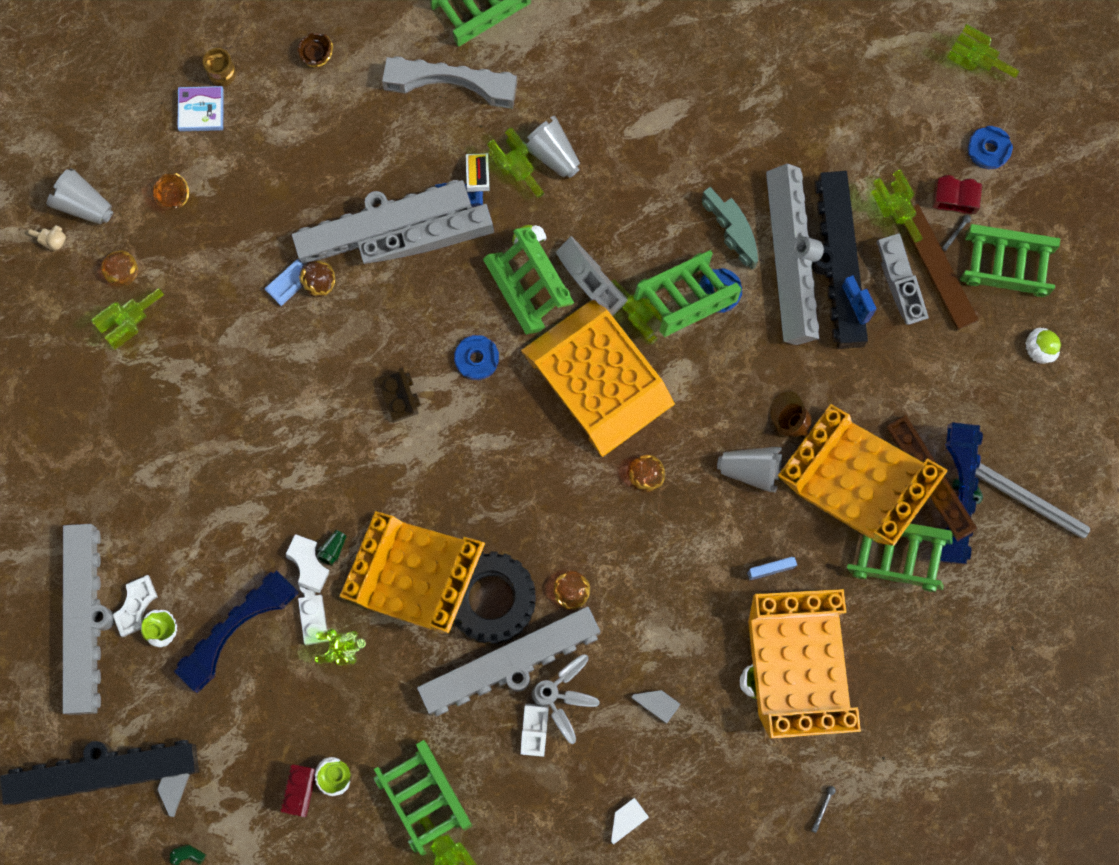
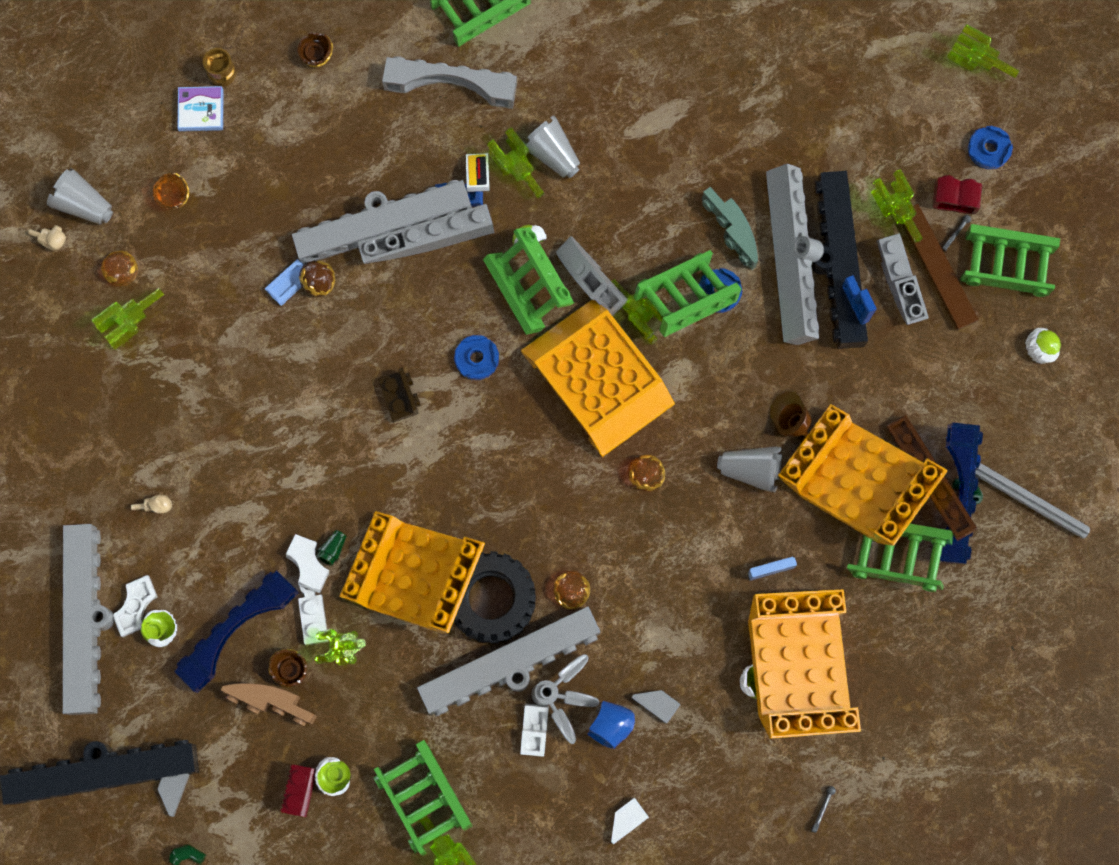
(158, 504): none -> tan piece
(262, 696): none -> medium nougat slope
(287, 668): none -> reddish brown hair
(612, 724): none -> blue piece

